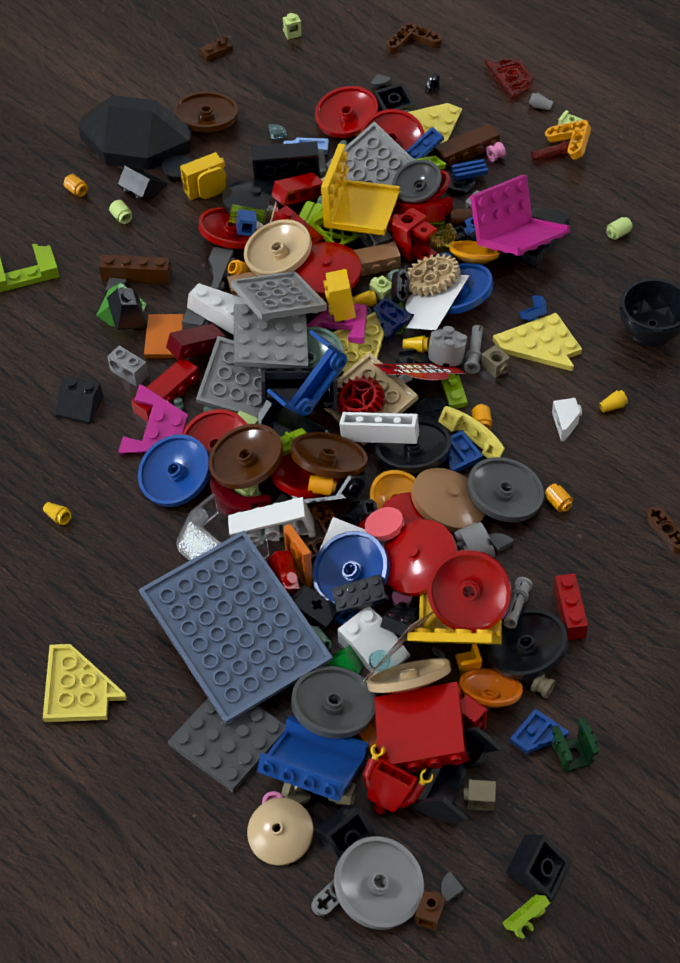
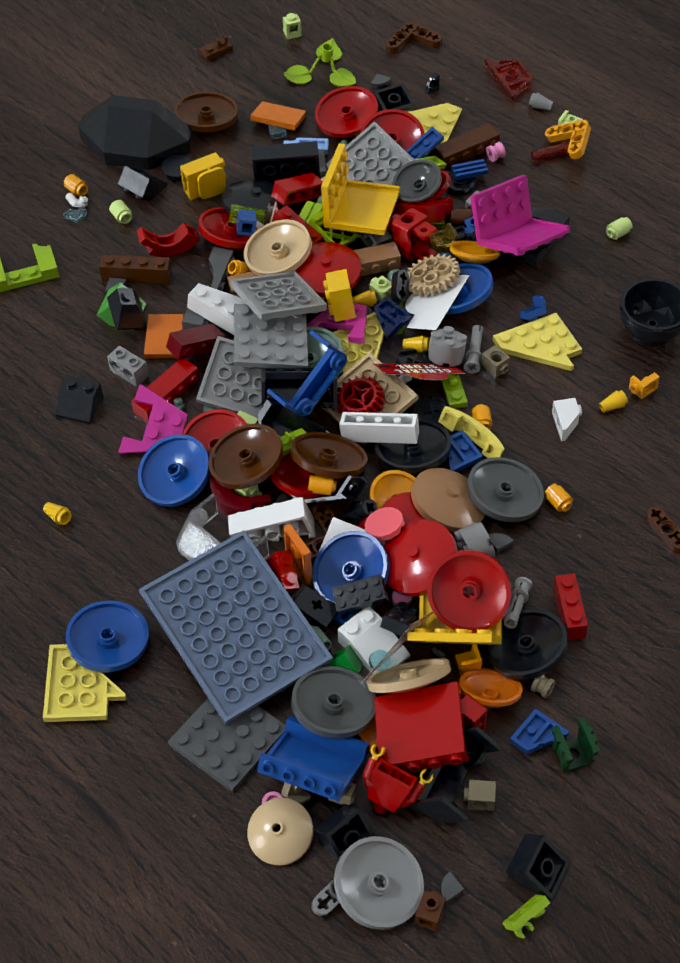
(75, 215): none -> clear light blue tile
(80, 203): none -> white arm
(107, 636): none -> blue dish
(171, 244): none -> red arch
(278, 115): none -> orange tile
(326, 52): none -> lime plant
(645, 386): none -> light orange bracket

